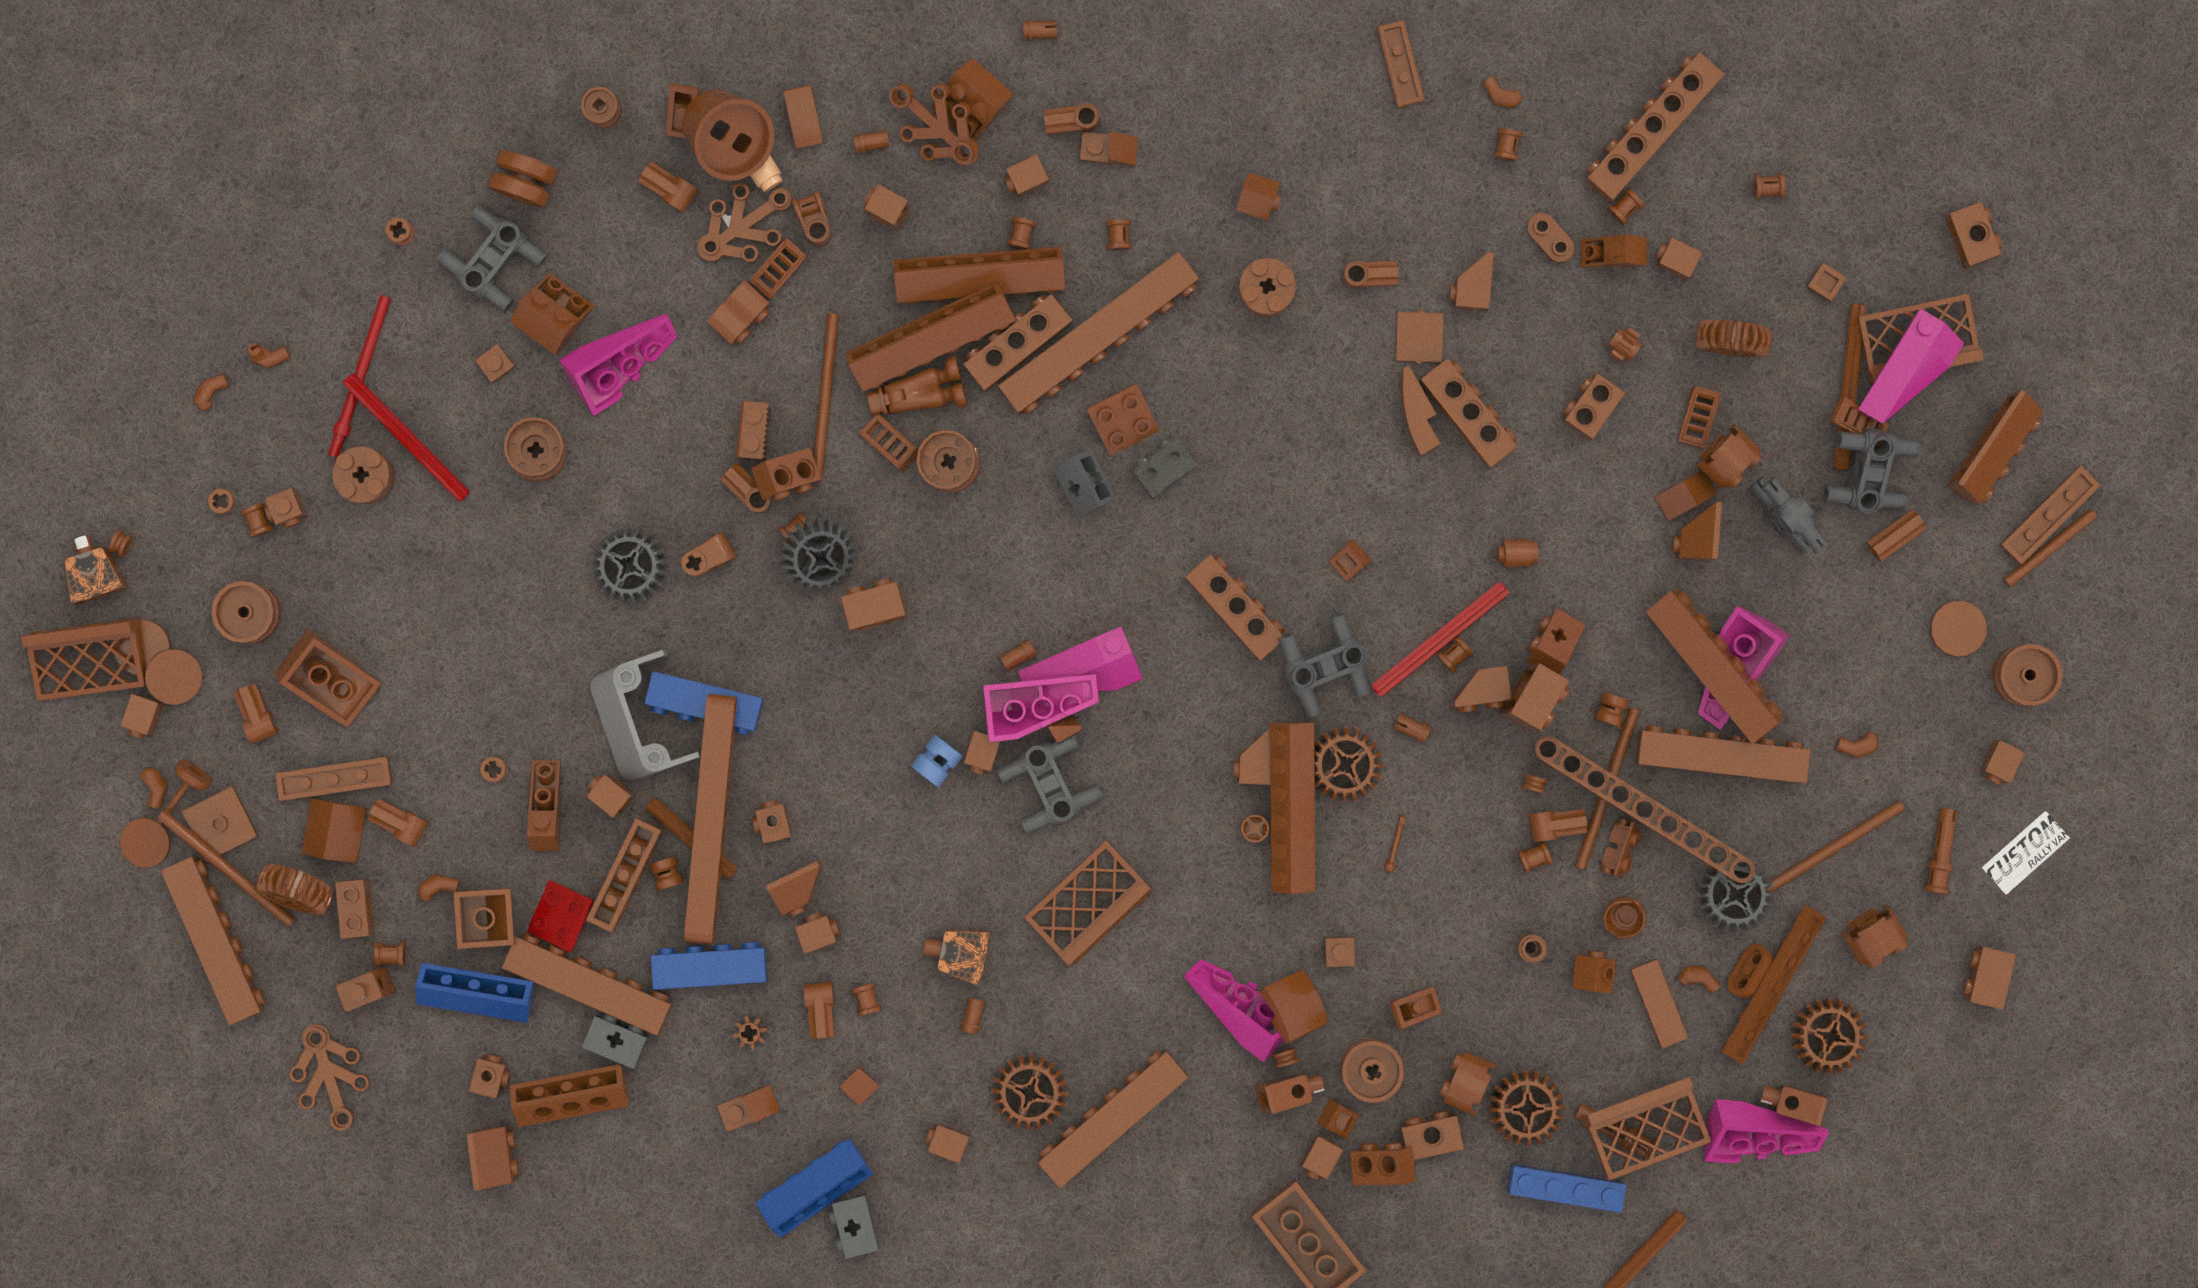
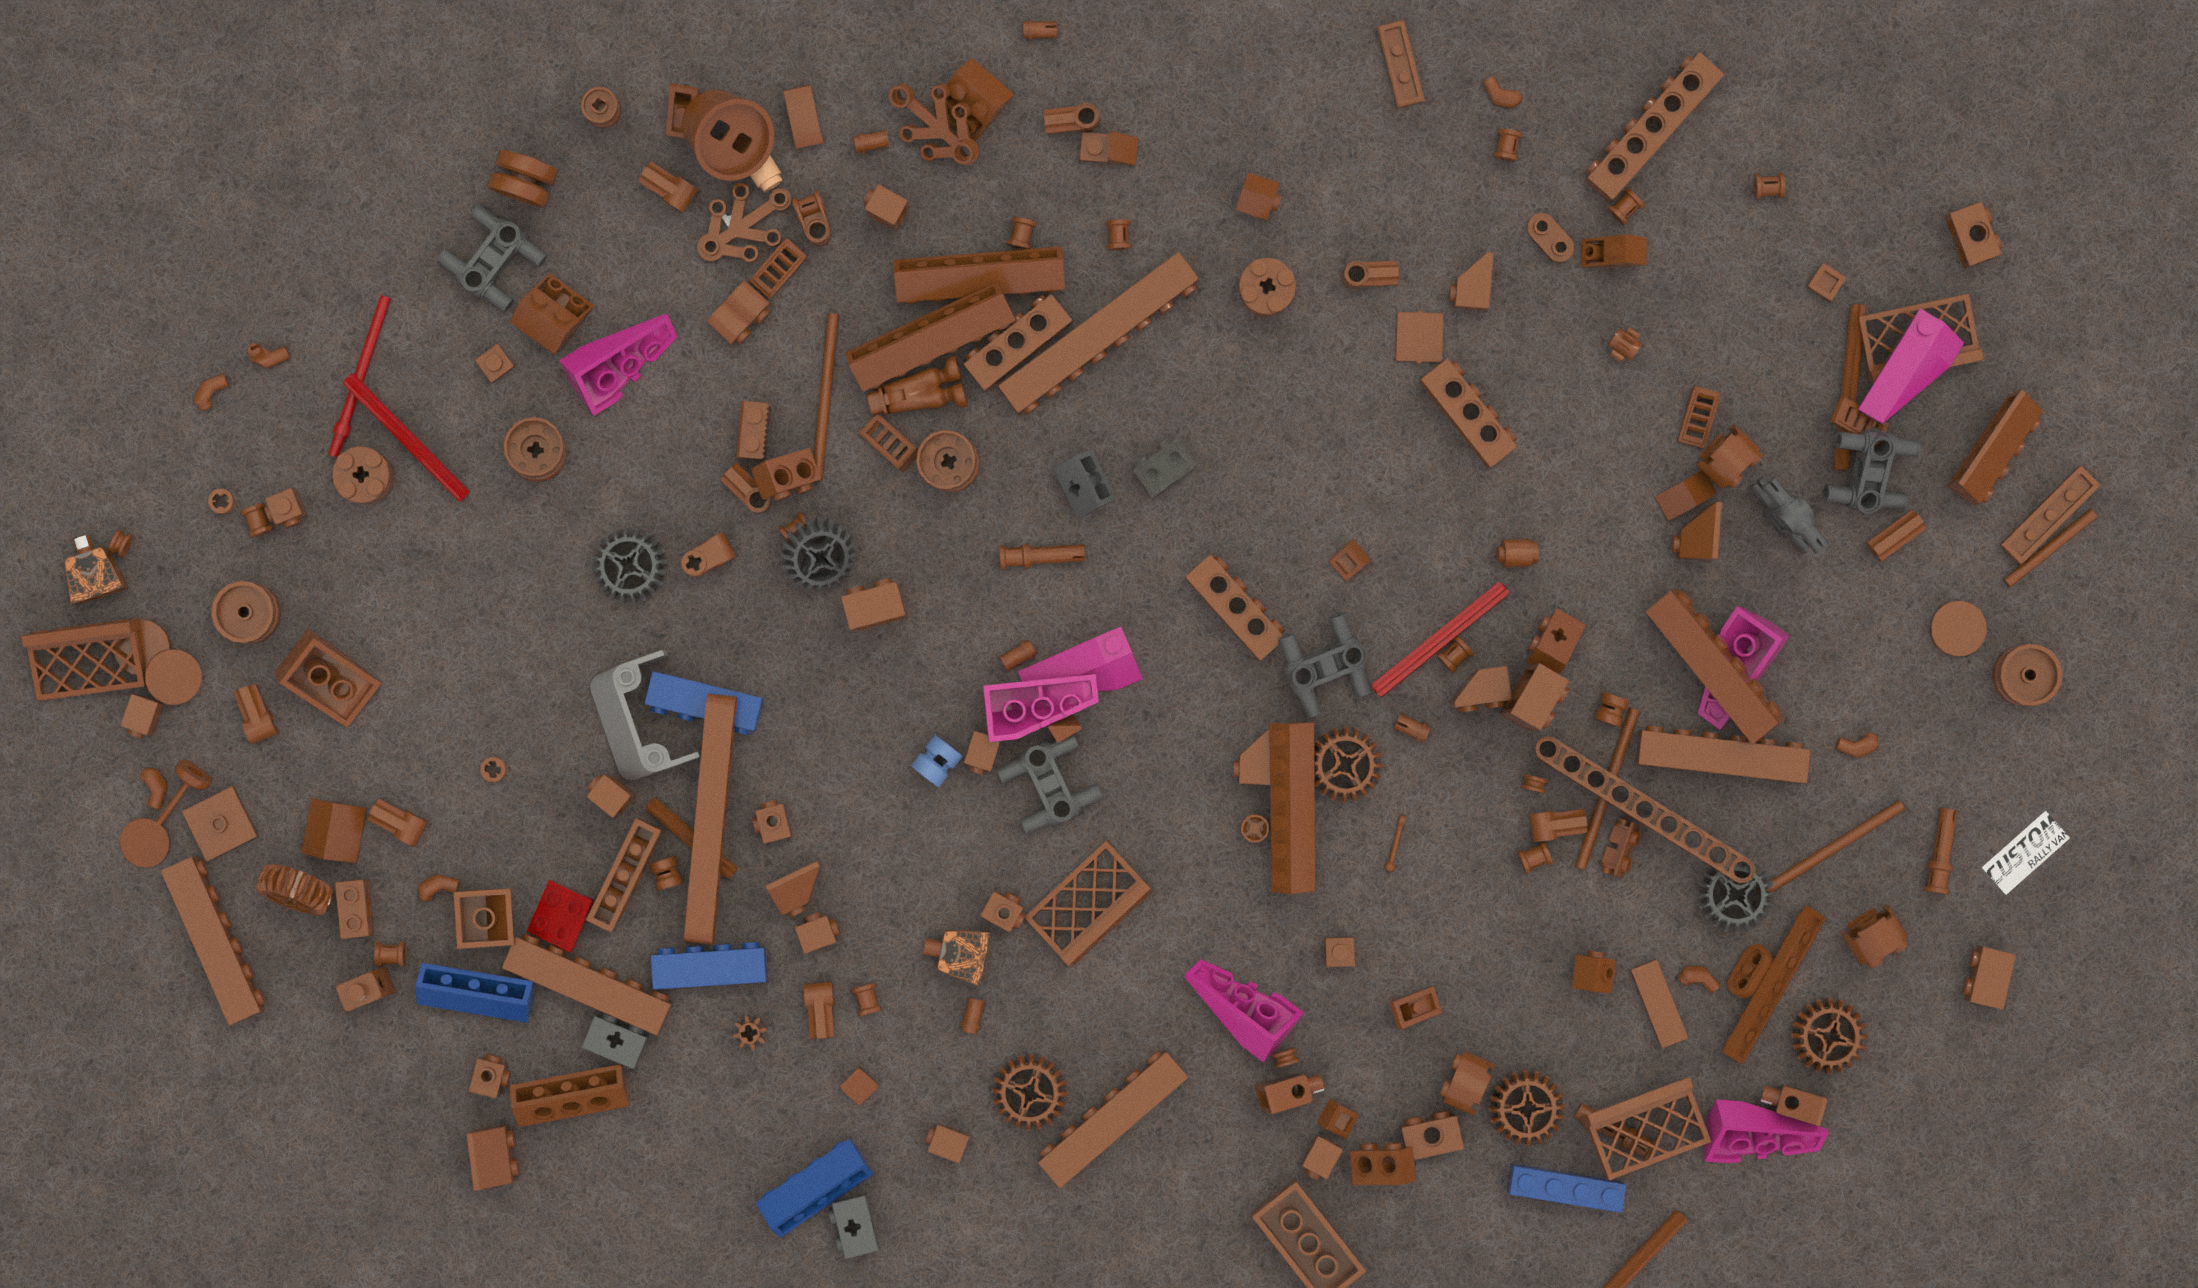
(224, 867): dark orange piece -> none
(327, 1072): dark orange plant -> none
(333, 778): dark orange plate -> none
(403, 239): dark orange bush -> none
(544, 806): dark orange slope -> none
(748, 1108): dark orange slope -> none
(1004, 911): none -> dark orange brick
(1026, 176): dark orange brick -> none
(1028, 555): none -> dark orange pin
(1123, 419): dark orange hinge -> none
(1295, 1006): dark orange slope -> none
(1383, 1082): dark orange wheel -> none
(1416, 413): dark orange slope -> none
(1539, 951): dark orange brick -> none
(1597, 410): dark orange brick -> none
(1630, 912): dark orange hair -> none
(1677, 258): dark orange brick -> none
(1733, 338): dark orange gear -> none
(2001, 762): dark orange brick -> none

